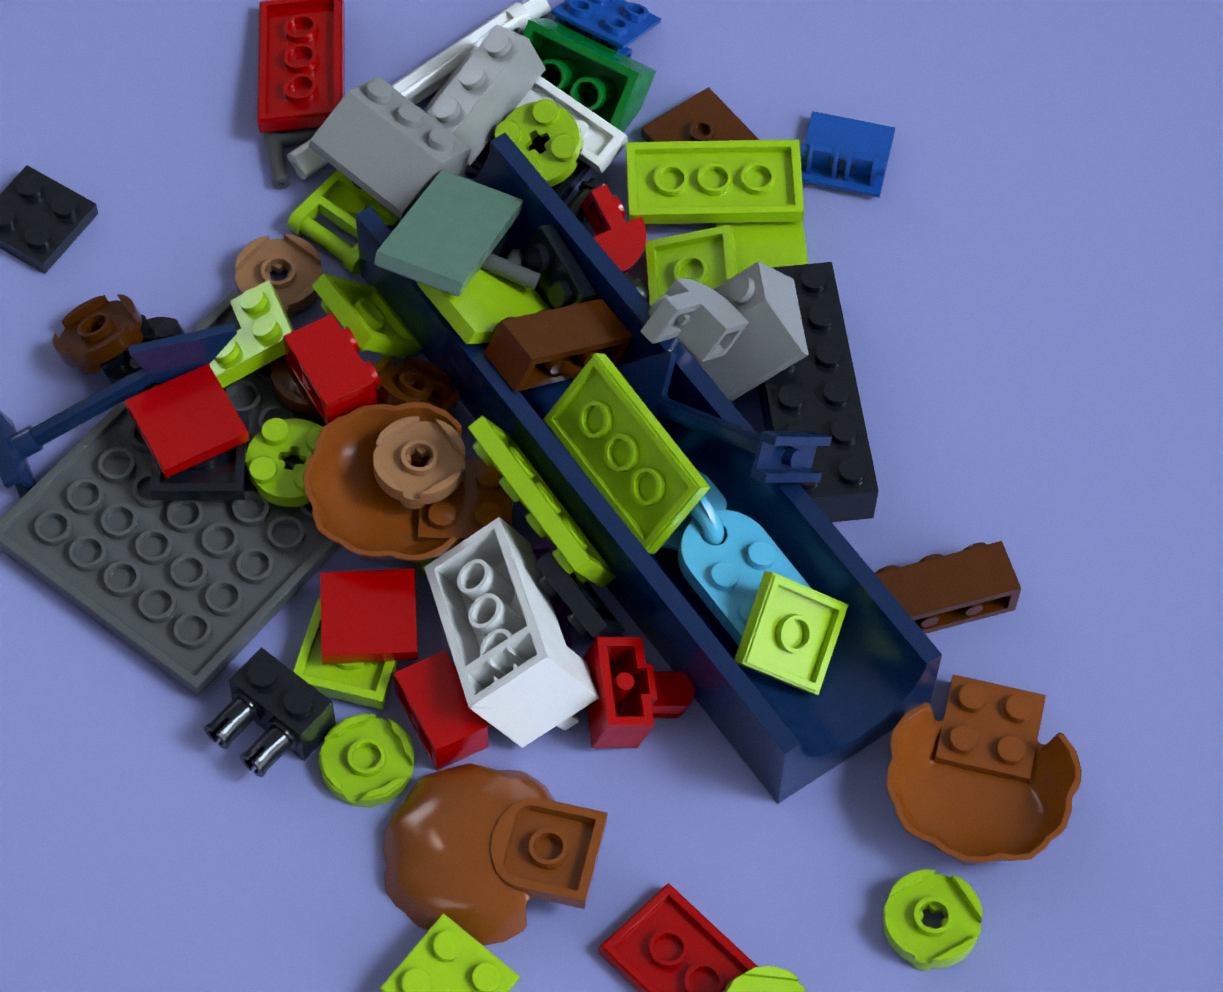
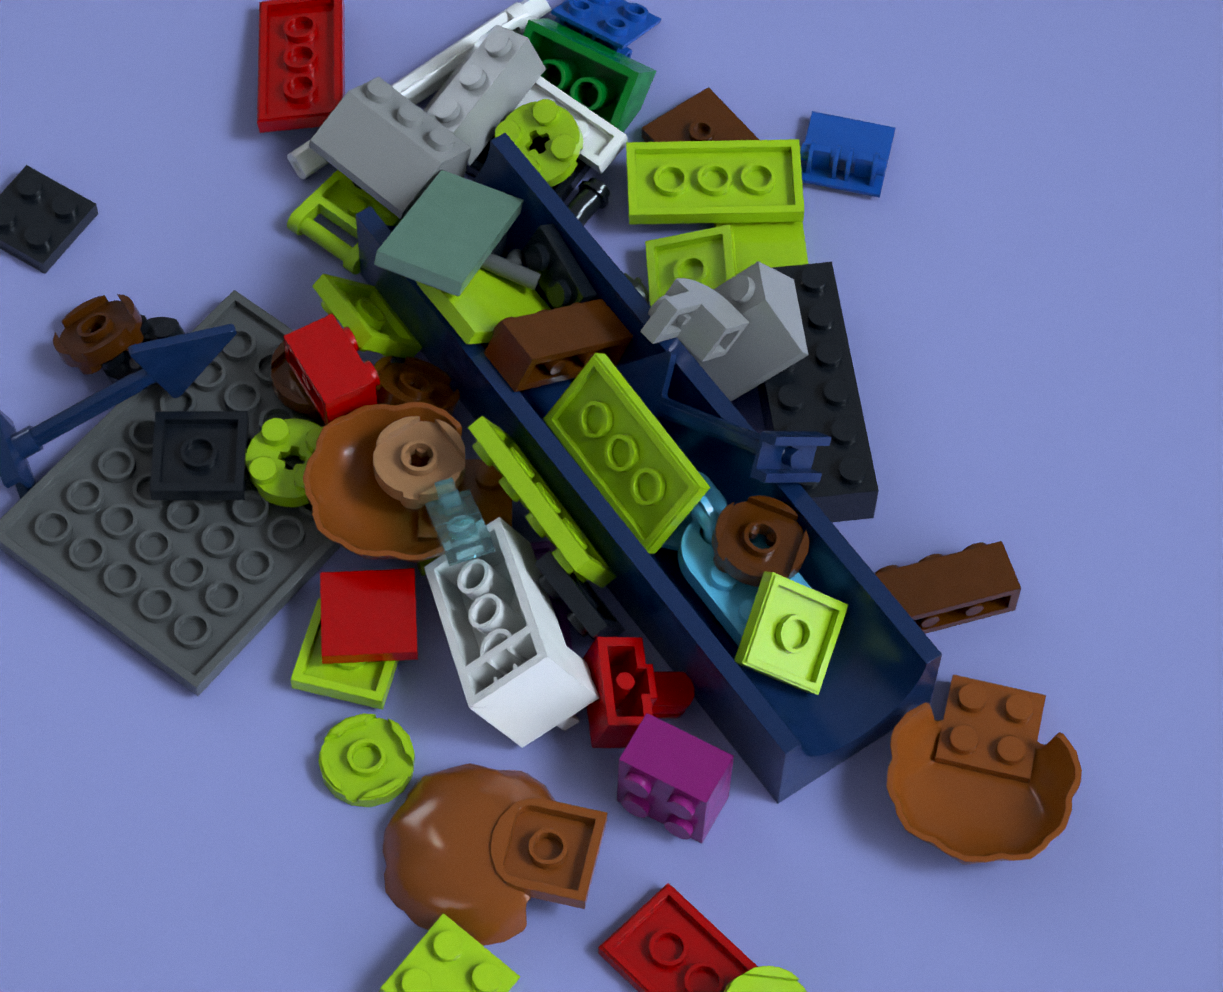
(187, 420): red tile -> none
(260, 337): lime plate -> none
(274, 146): dark grey piece -> none
(281, 704): black brick -> none
(291, 254): medium nougat plate -> none
(439, 710): red brick -> none
(458, 524): none -> clear light blue plate
(619, 239): red brick -> none
(673, 778): none -> magenta brick
(746, 520): none -> reddish brown plate
(924, 945): lime plate -> none

